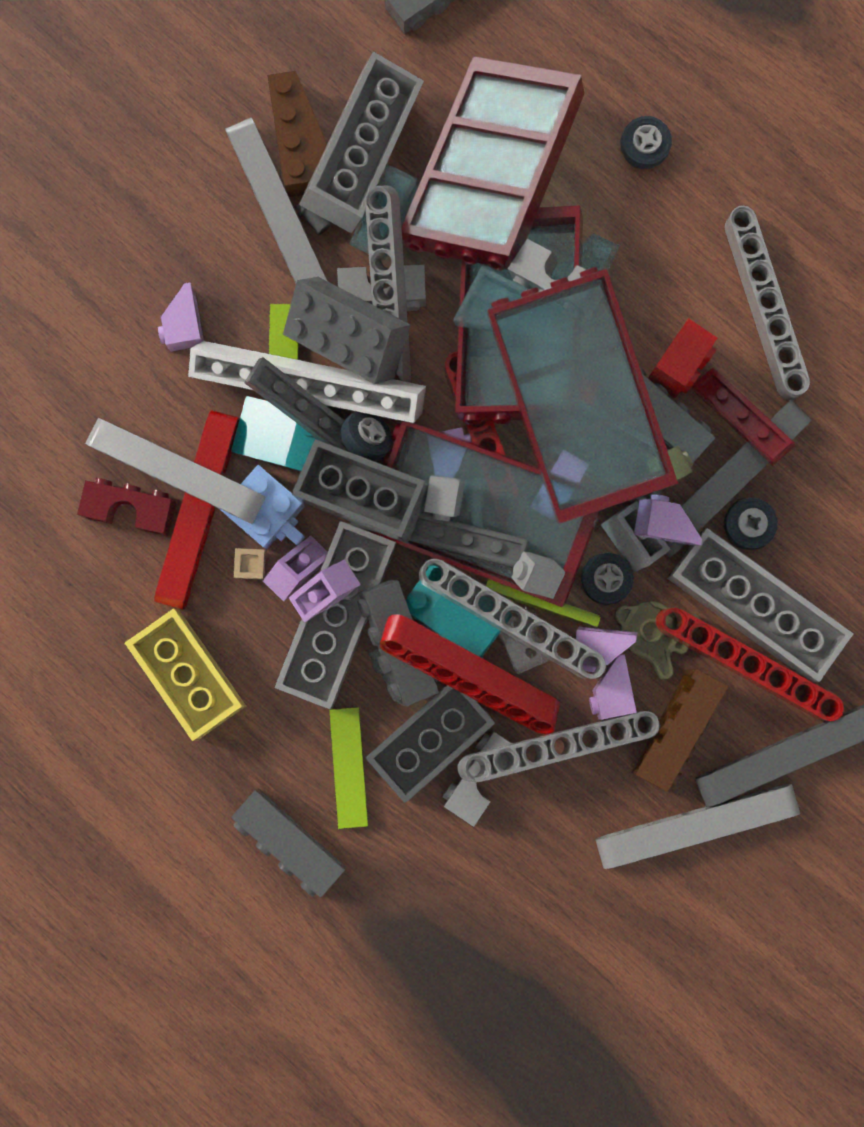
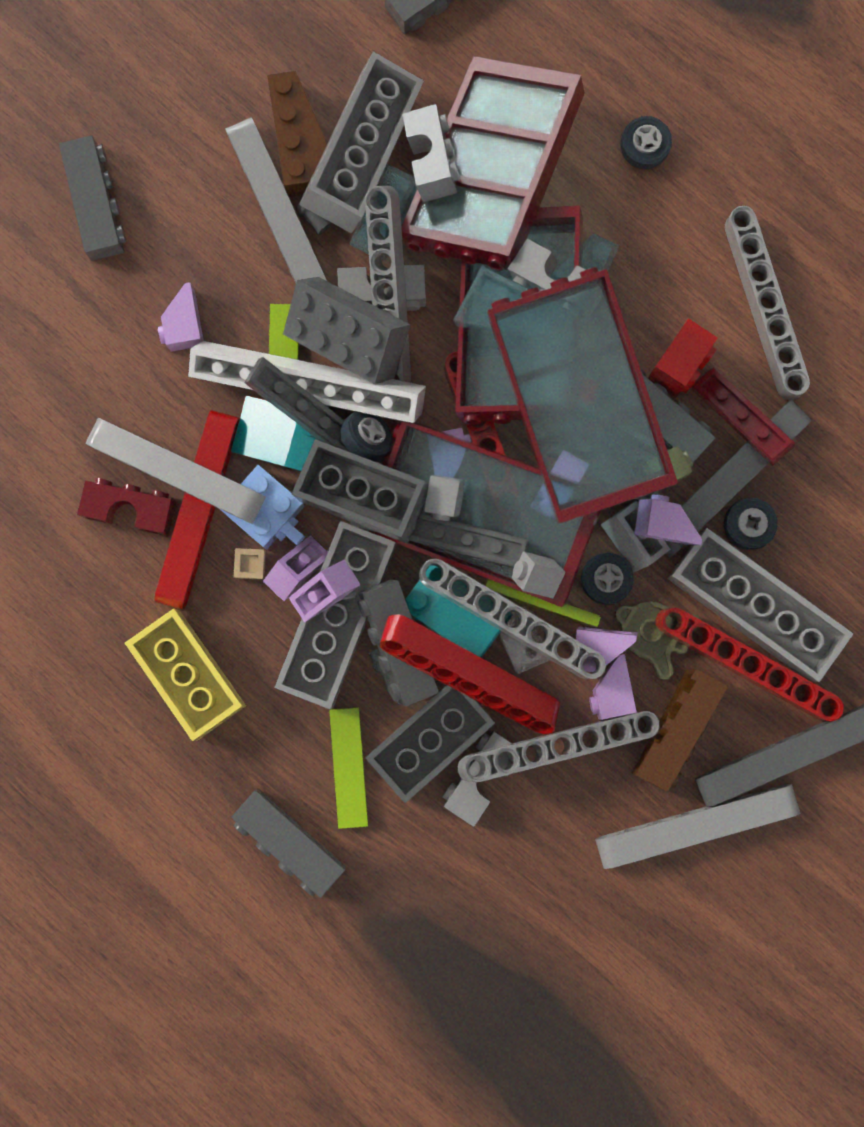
(92, 198): none -> dark grey brick
(426, 133): none -> arch

